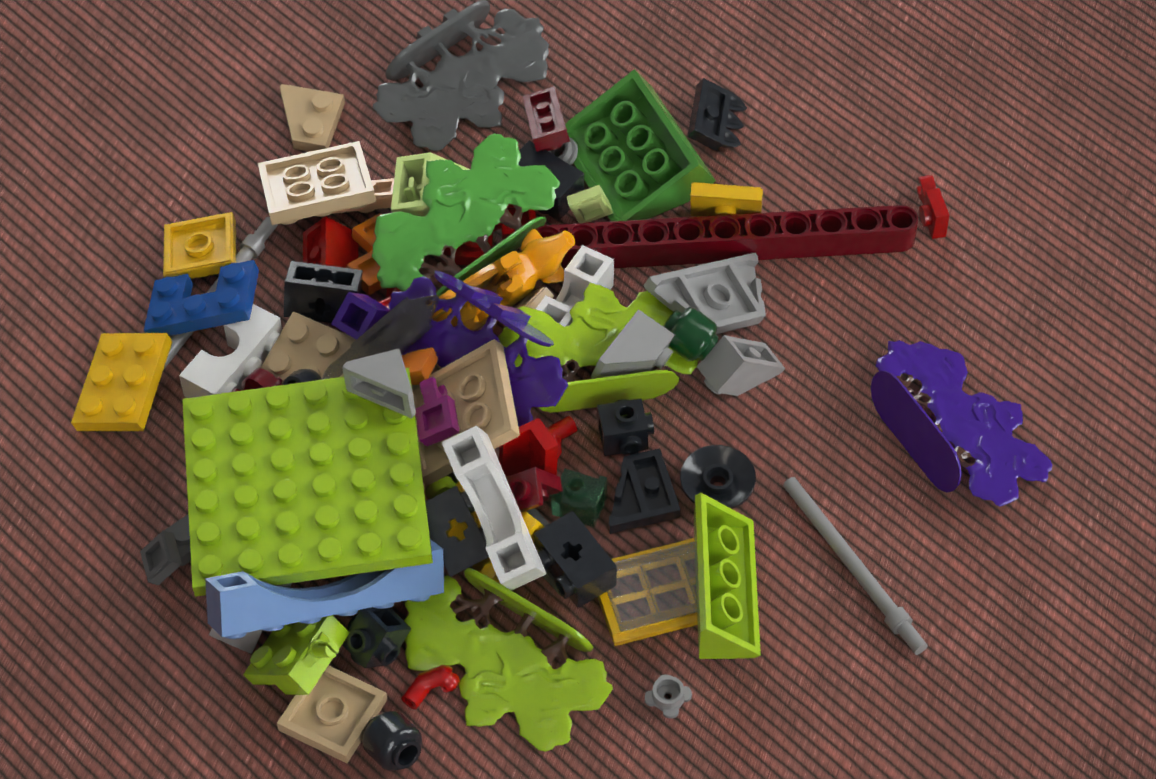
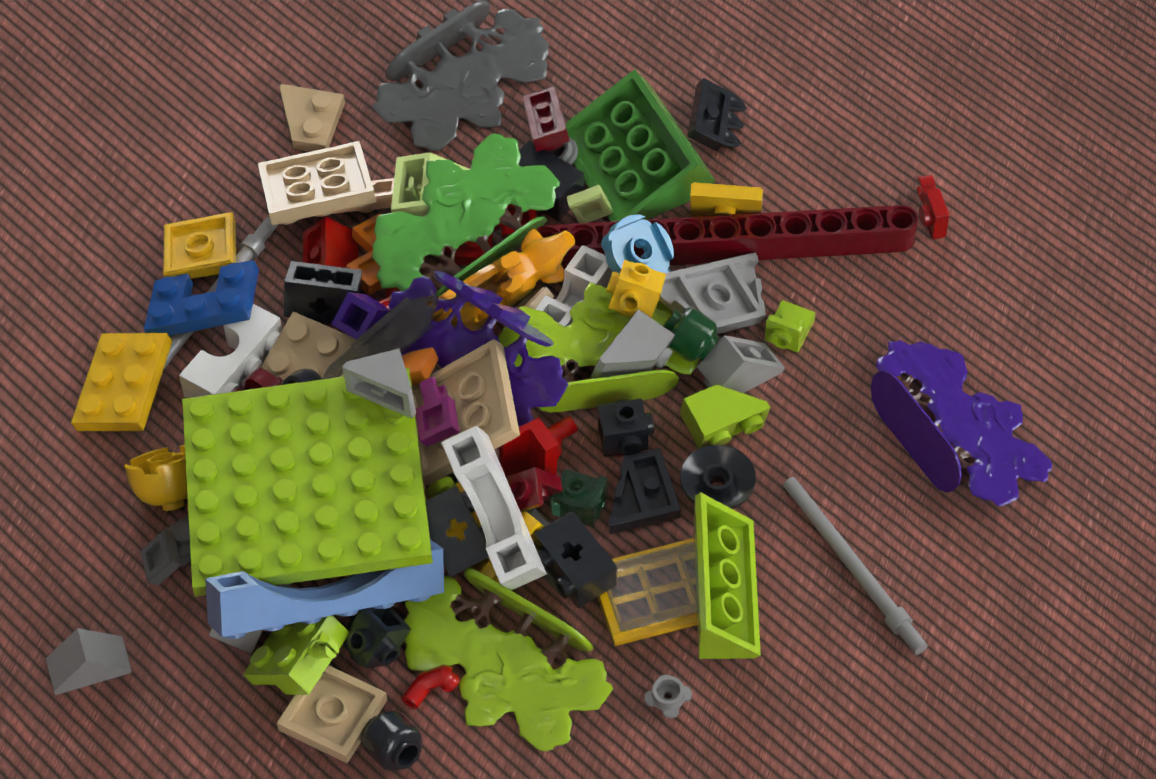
(86, 660): none -> light grey slope
(159, 478): none -> yellow cylinder
(635, 230): none -> plate
(635, 289): none -> yellow brick
(721, 413): none -> lime slope
(789, 326): none -> lime bracket

